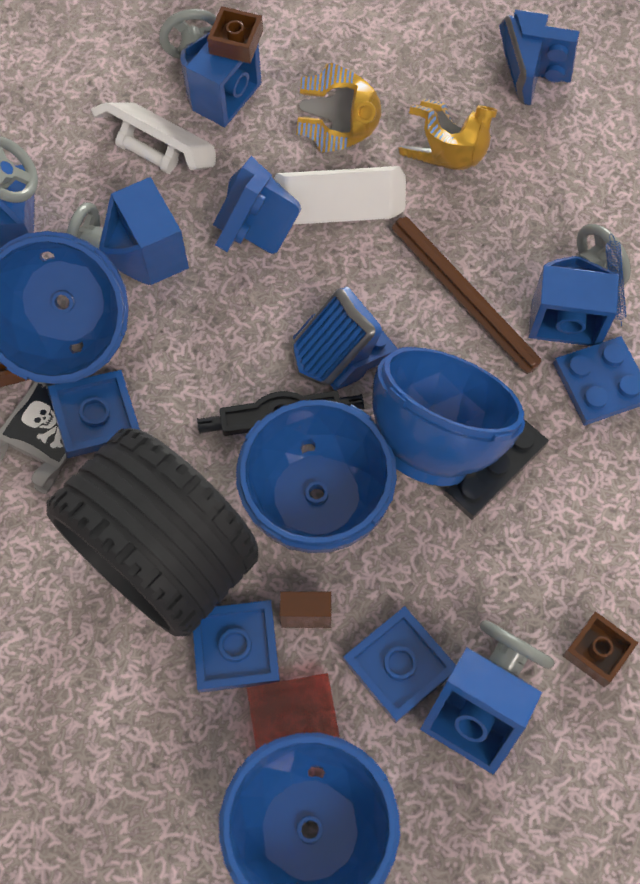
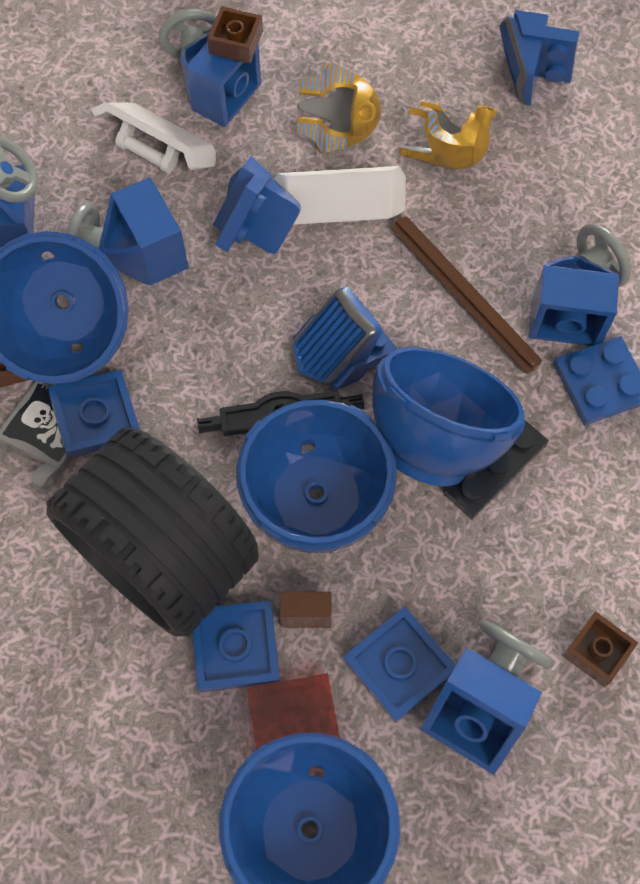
(608, 263): blue piece -> none

